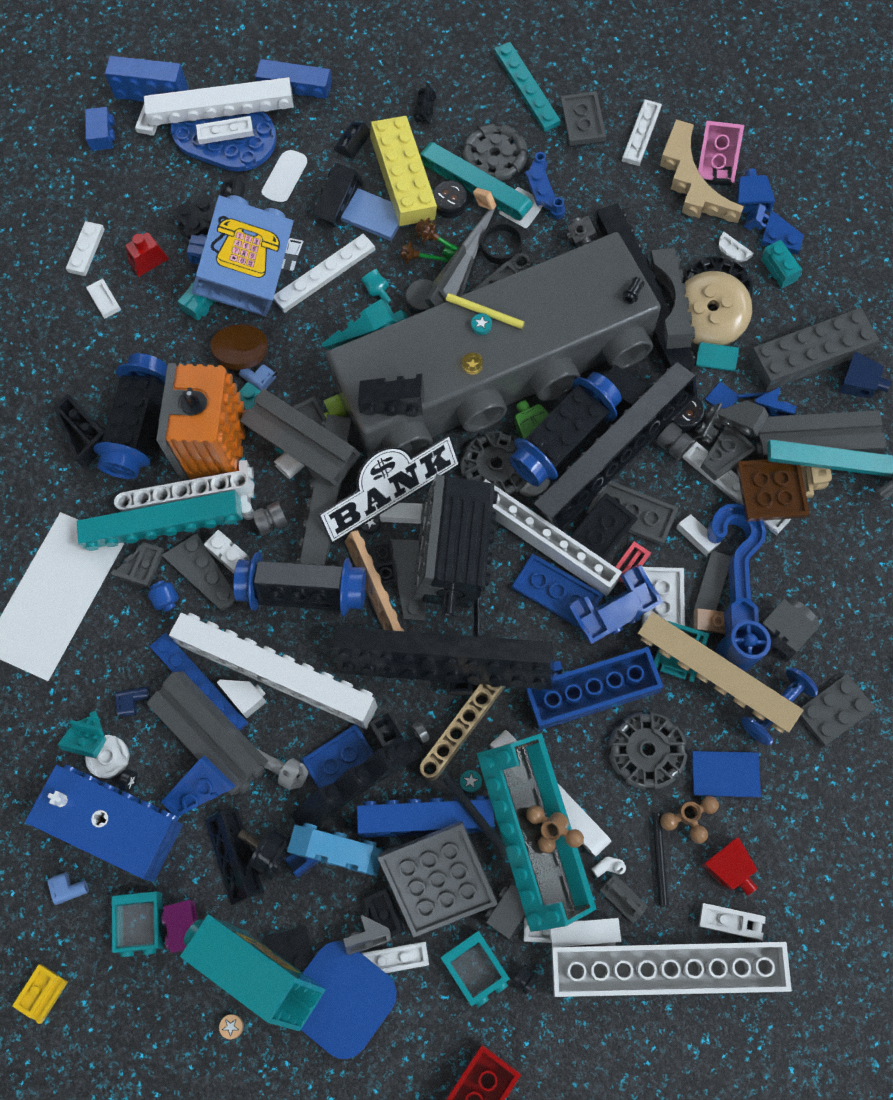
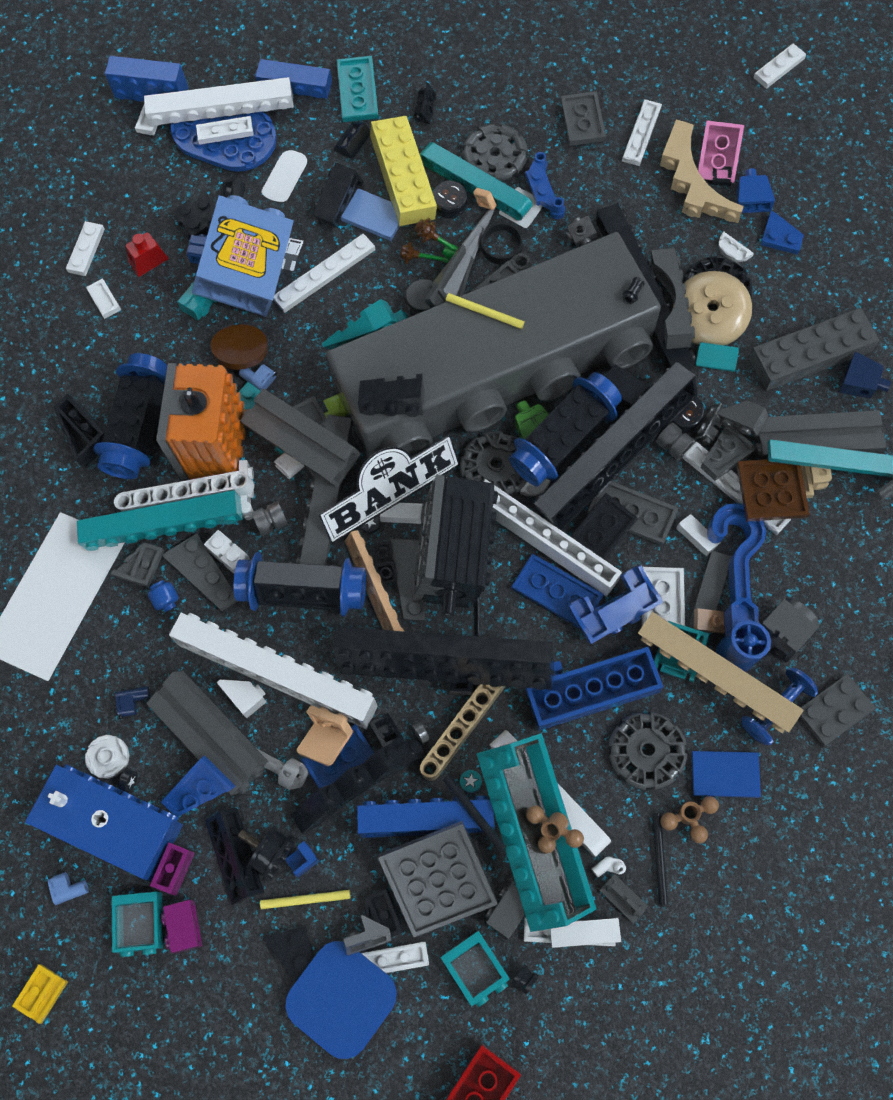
(84, 737): teal slope -> none
(99, 128): blue brick -> none
(172, 869): none -> magenta brick
(178, 661): blue plate -> none
(231, 1026): light nougat tile -> none
(251, 972): teal brick -> none
(305, 899): none -> light yellow bar
(325, 737): none -> light nougat bracket
(335, 849): dark azure brick -> none
(357, 89): none -> teal tile
(376, 285): teal piece -> none
(472, 363): clear yellow tile -> none
(481, 324): teal tile -> none
(527, 86): teal plate -> none
(640, 550): coral tile -> none
(670, 969): white brick -> none
(726, 396): blue piece -> none
(731, 921): white plate -> none
(733, 867): red torso -> none
(755, 218): blue tile -> none
(775, 407): blue slope -> none
(779, 65): none -> white plate
(781, 264): teal brick -> none

